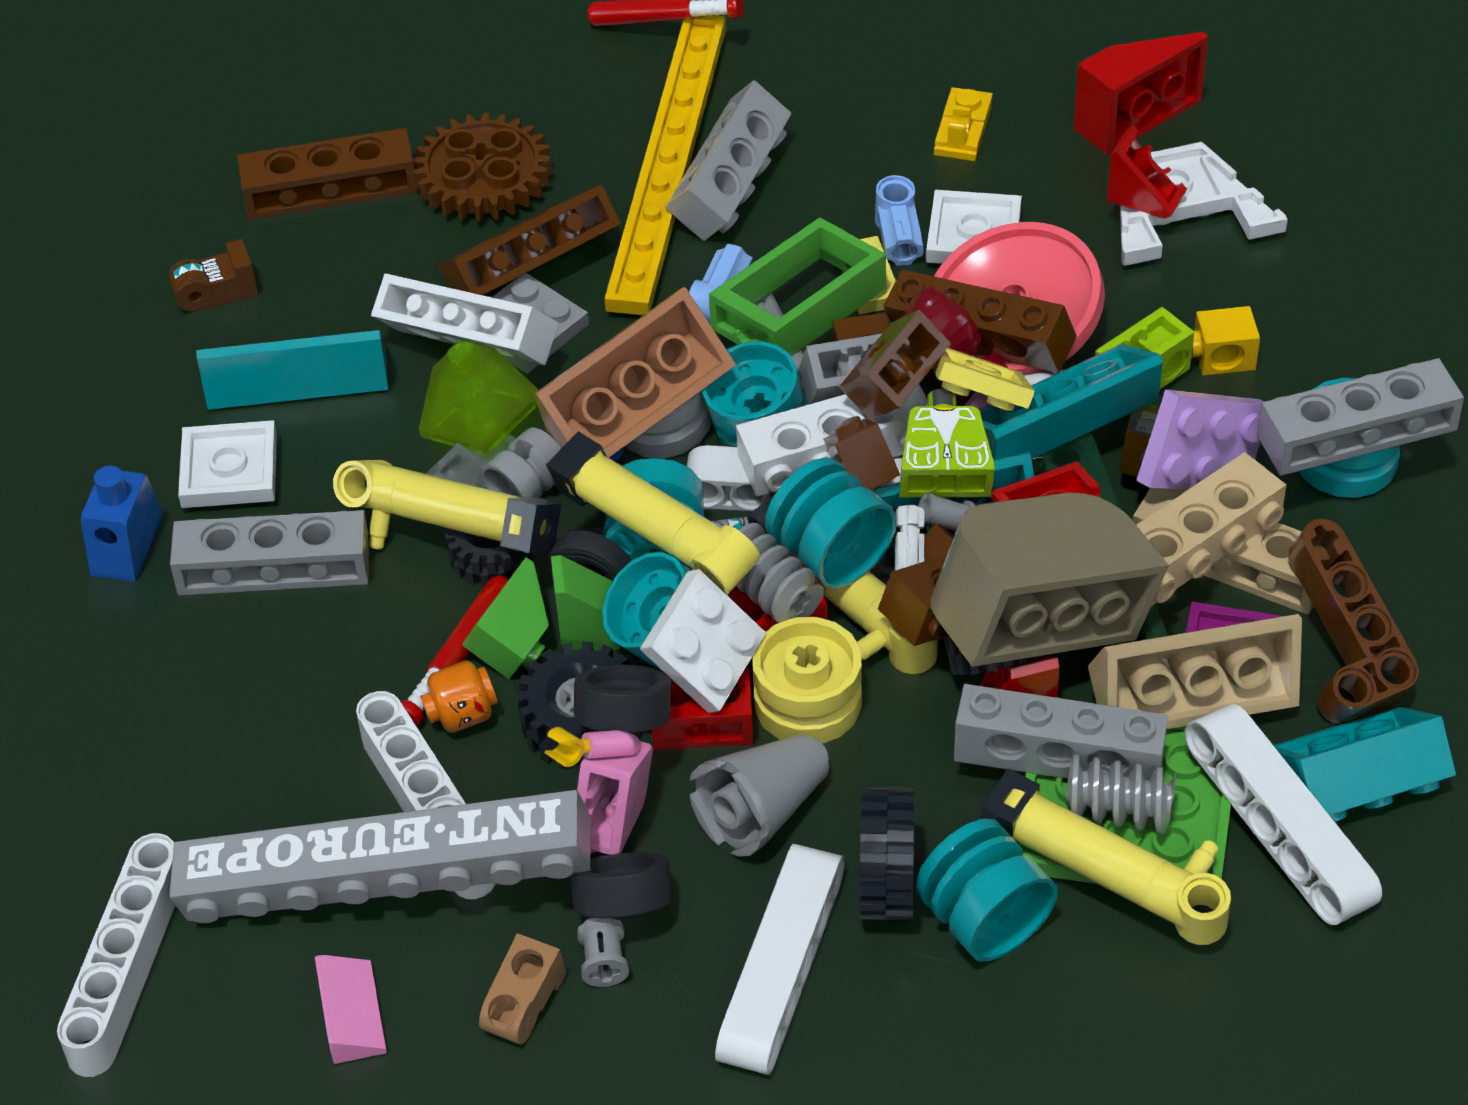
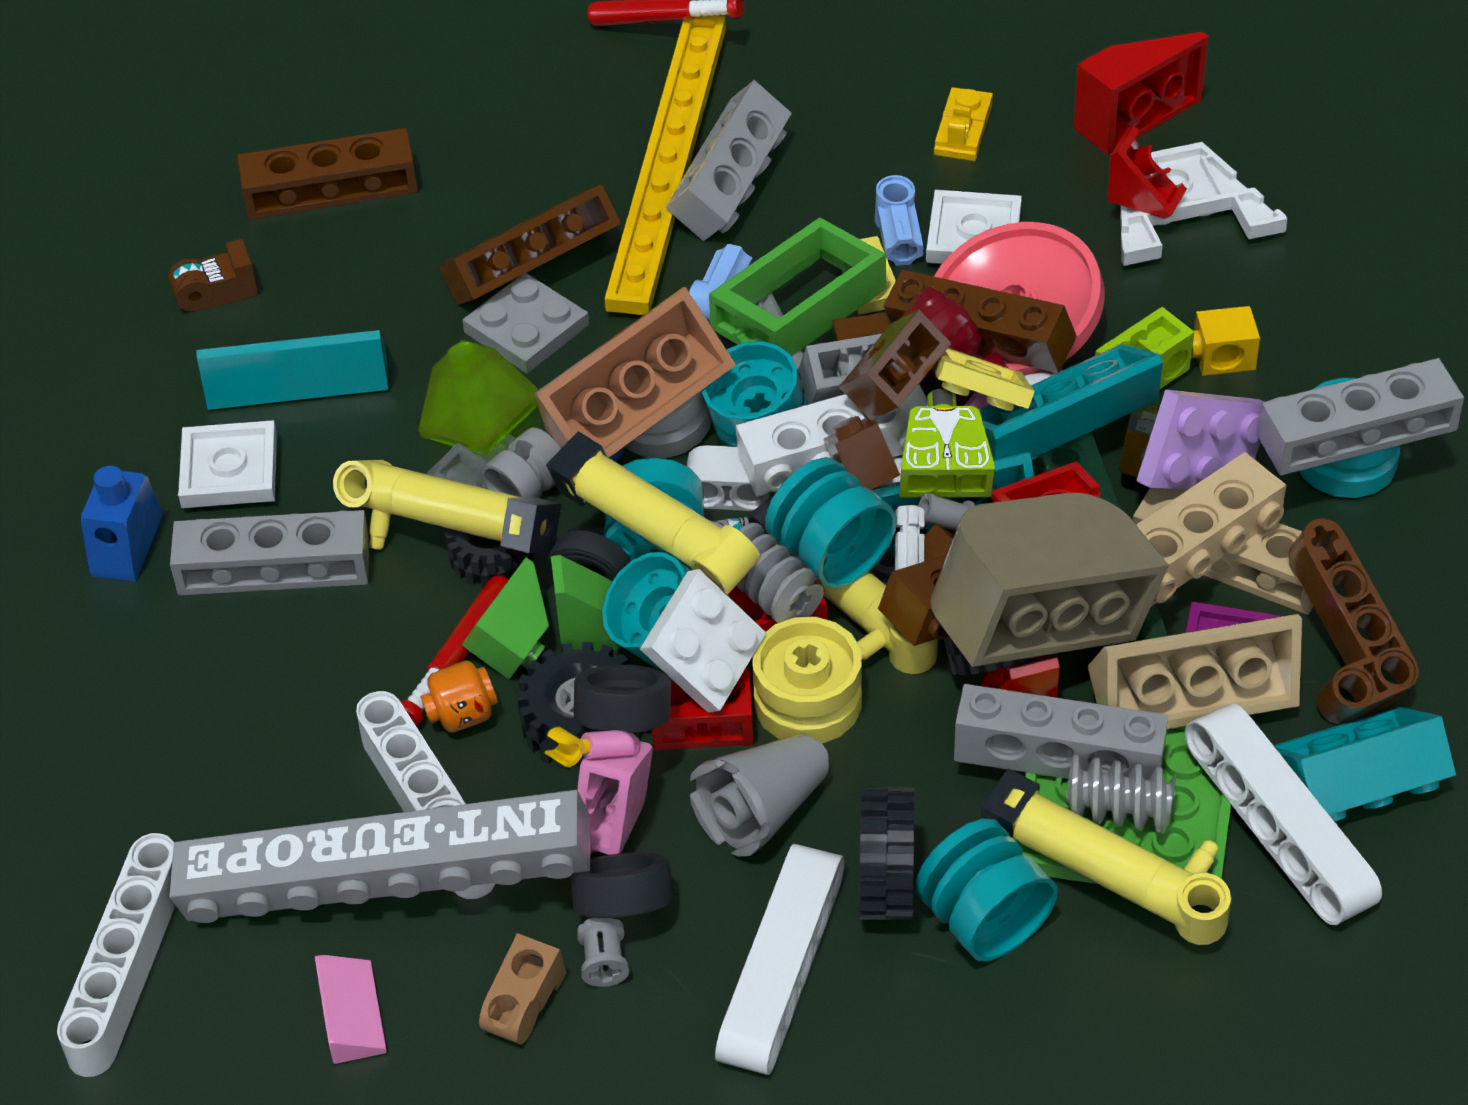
(458, 315): white brick -> none
(482, 166): reddish brown gear -> none

